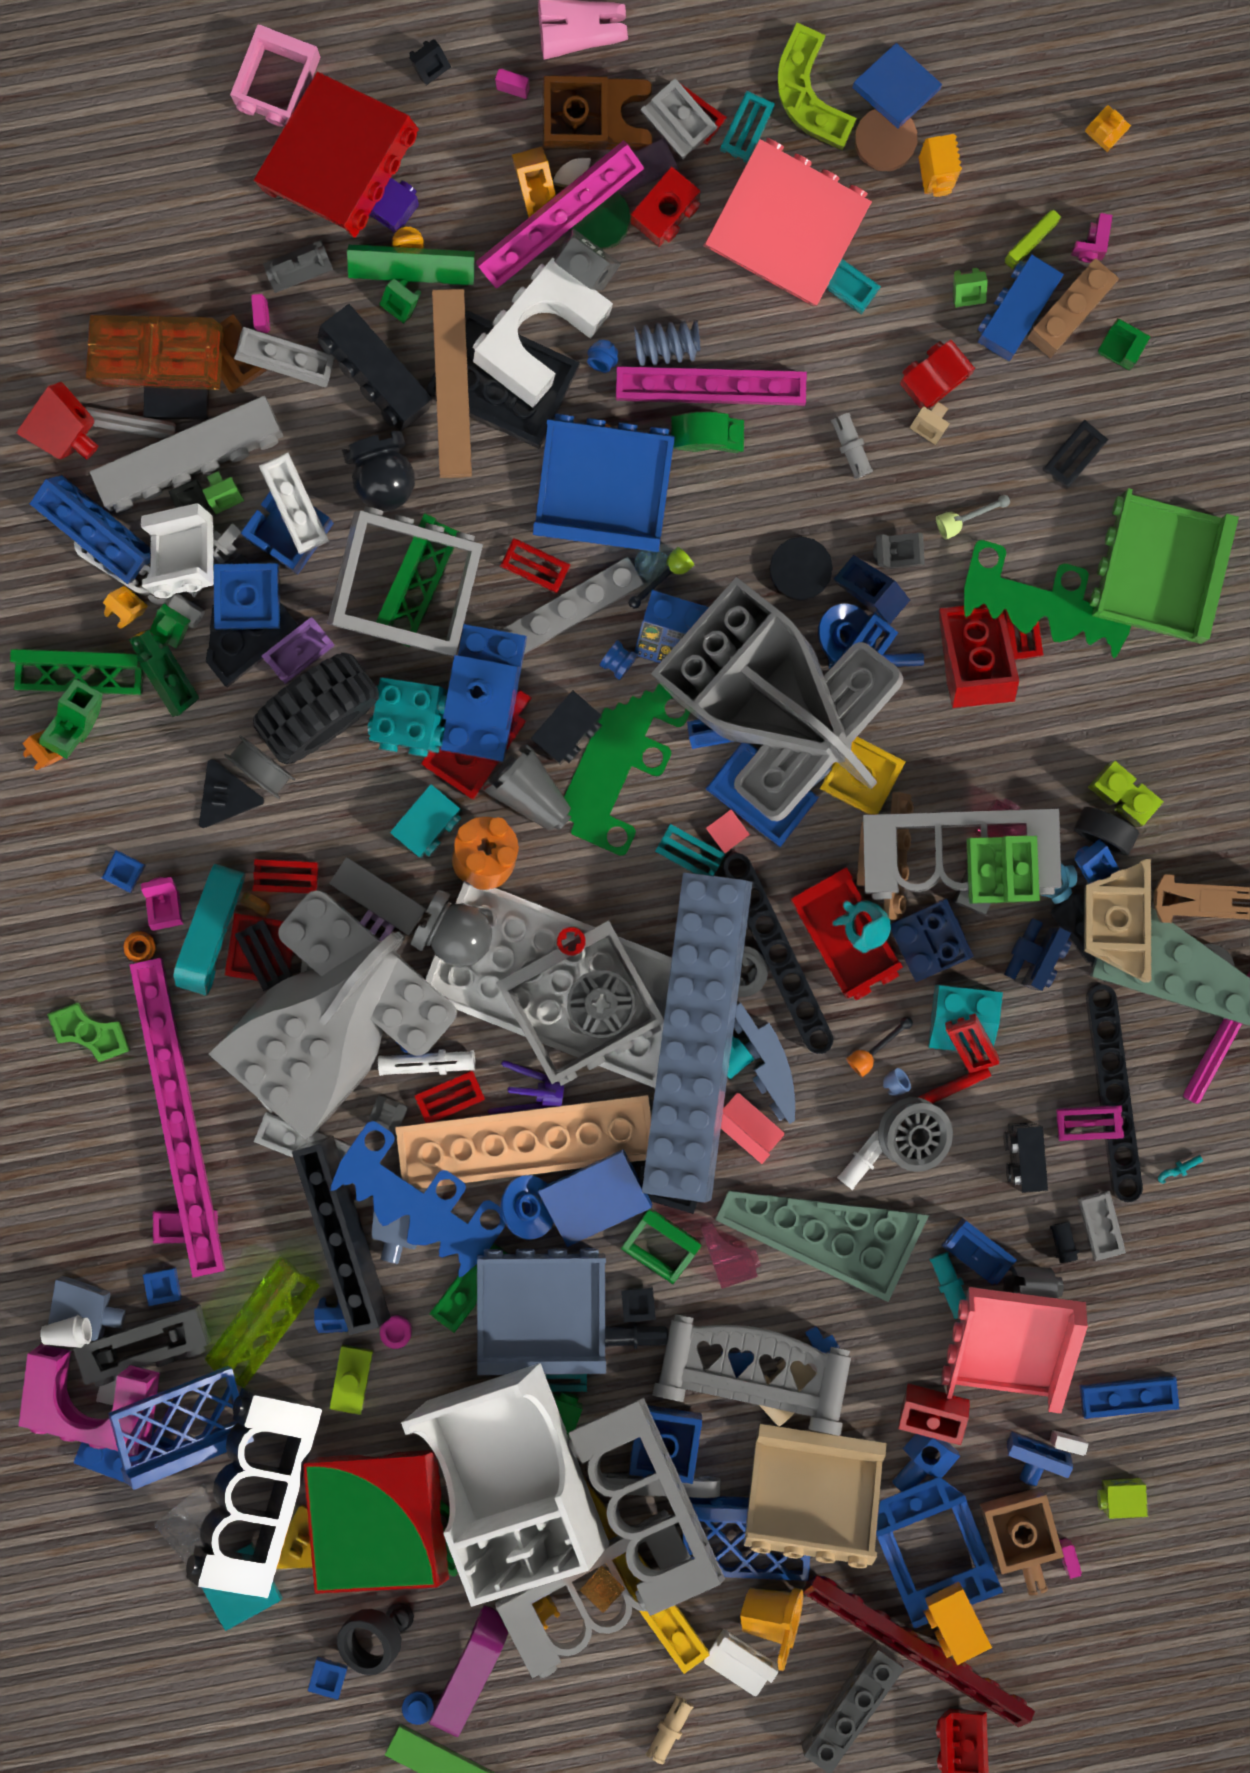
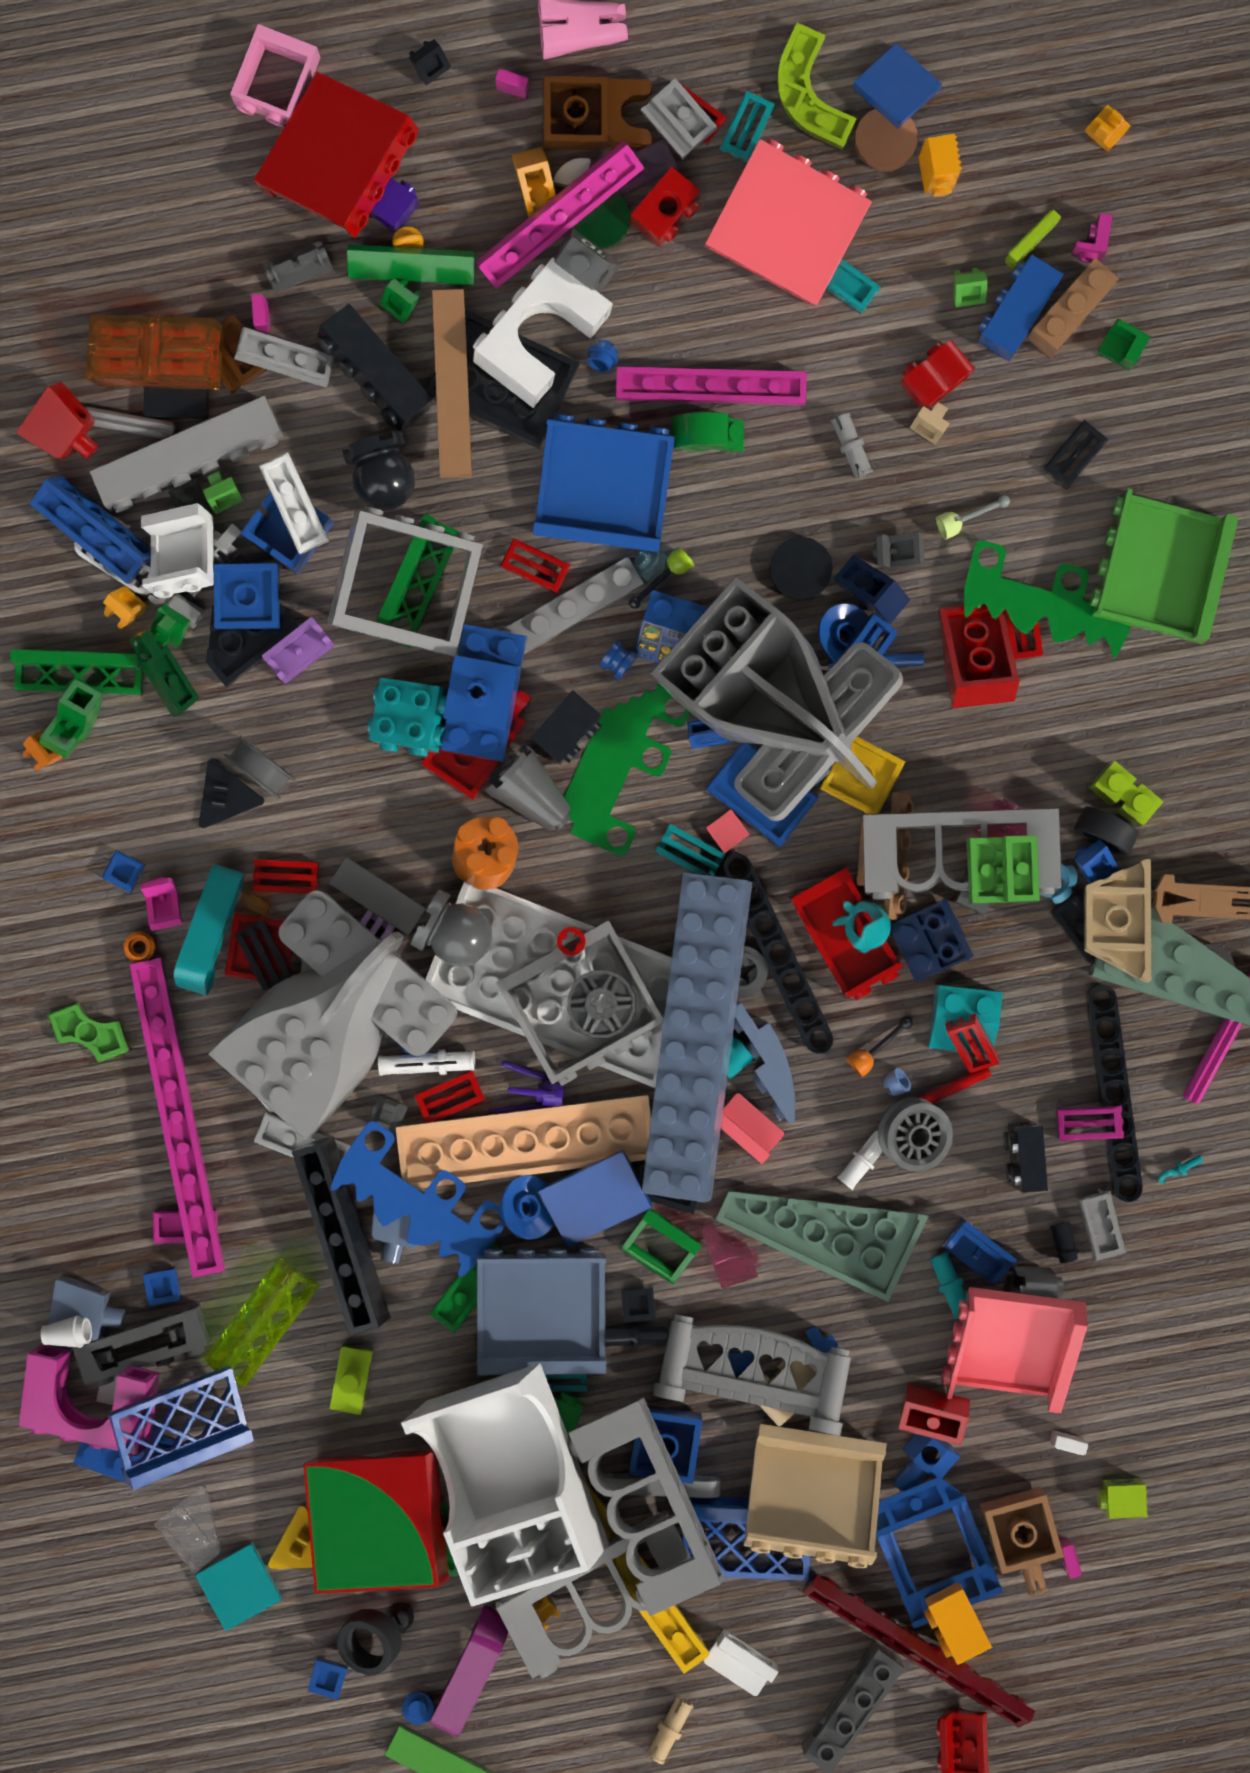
(239, 1571): fence -> none
(315, 708): black tyre -> none
(329, 1319): blue tile -> none
(396, 1332): dark pink tile -> none
(426, 822): teal brick -> none
(602, 1589): clear orange tile -> none
(667, 342): sand blue piece -> none
(773, 1617): light orange container -> none
(1037, 1458): blue tile -> none
(1042, 957): dark blue plate -> none
(1129, 1397): blue tile -> none

